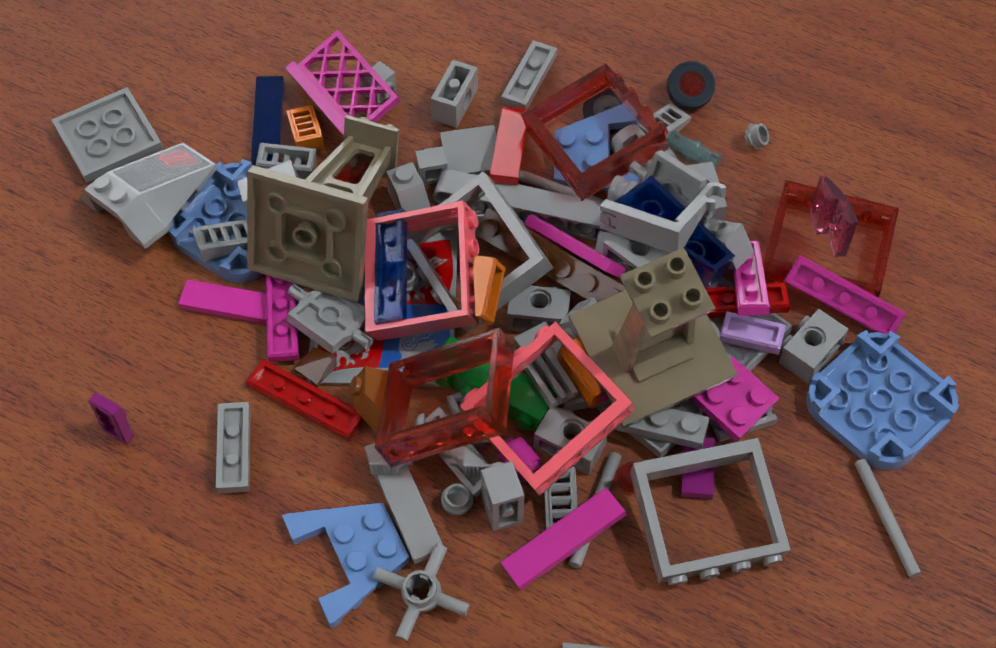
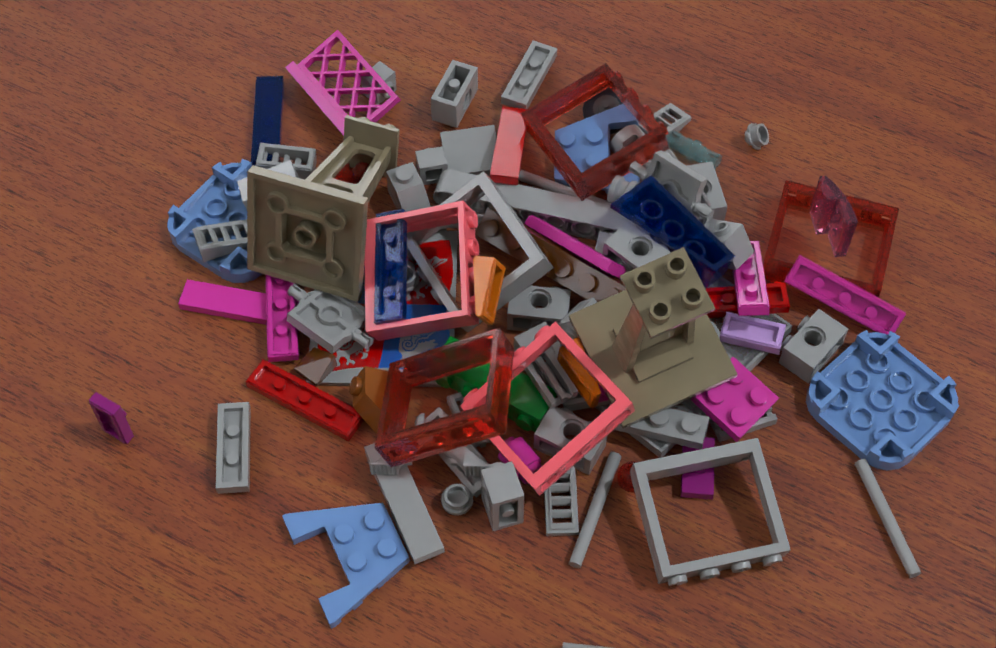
(107, 134): light grey plate -> none
(150, 191): light grey wedge -> none
(310, 141): orange slope -> none
(417, 580): light grey bar -> none
(563, 538): dark pink tile -> none
(656, 230): light grey hinge -> none
(690, 85): black wheel -> none

